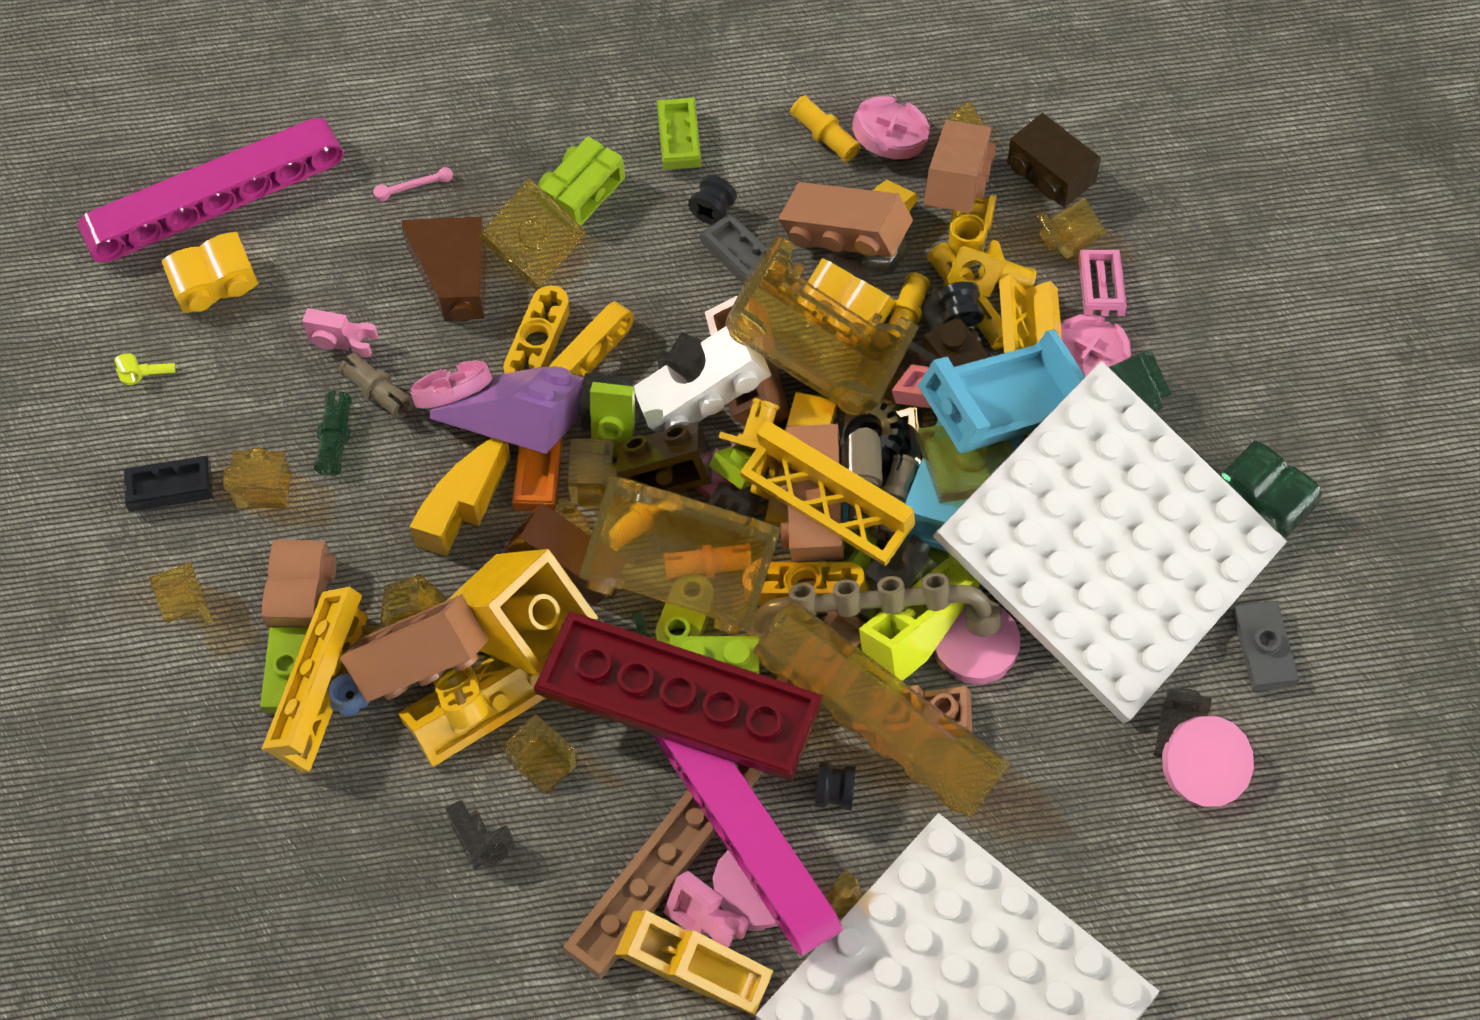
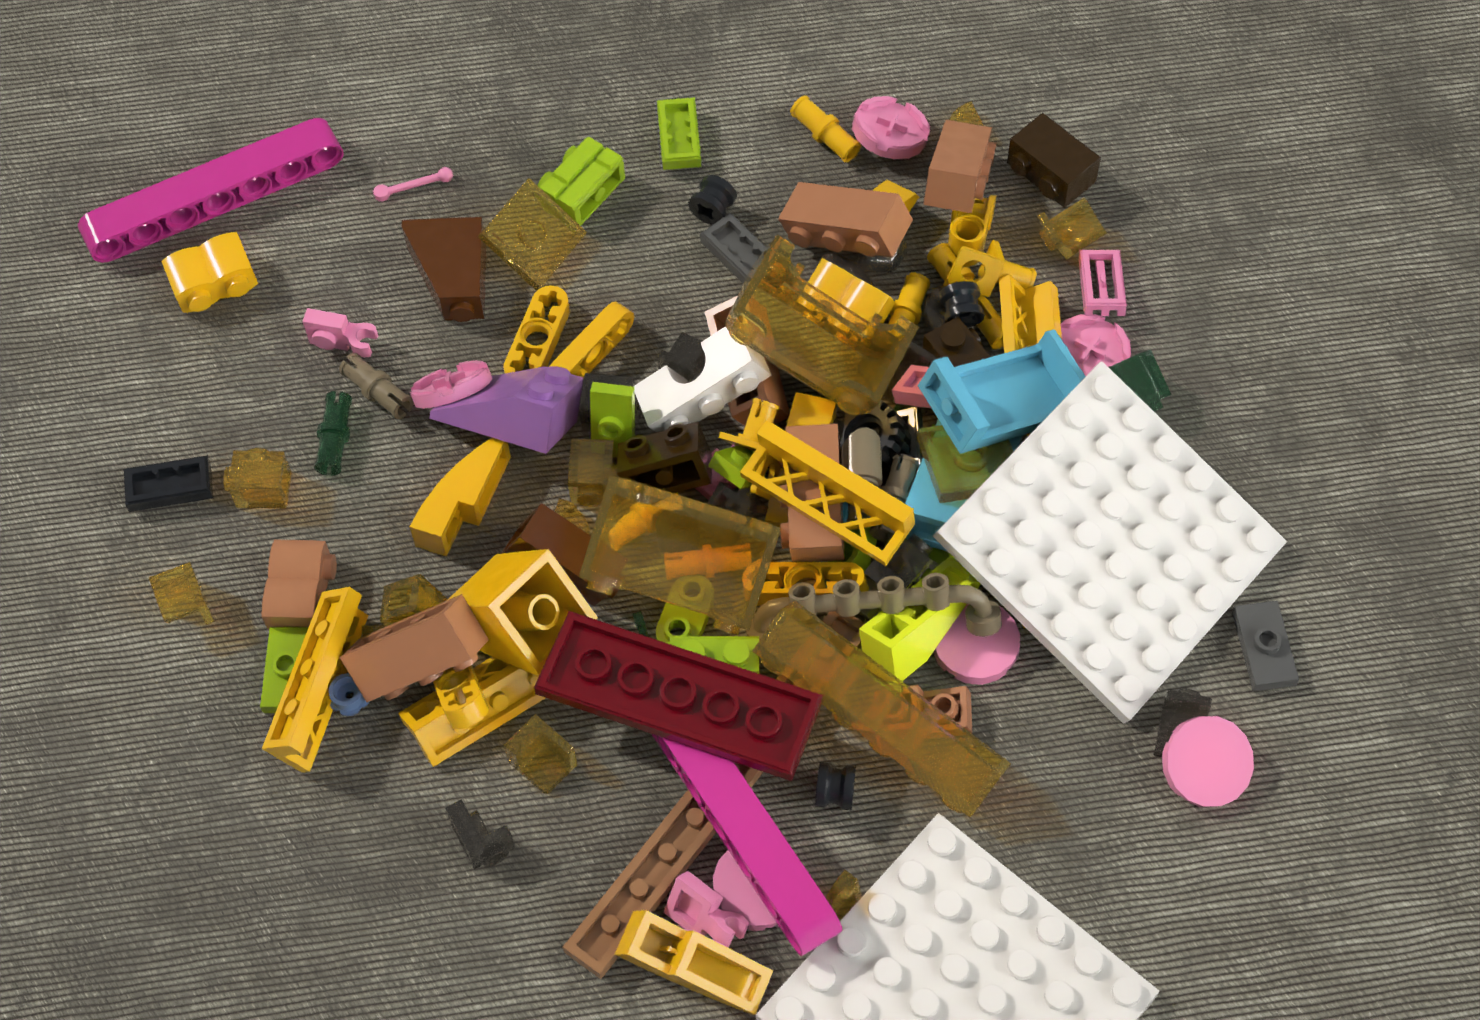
(131, 372): neon yellow hand -> none
(537, 478): orange tile -> none
(1273, 487): clear green brick -> none

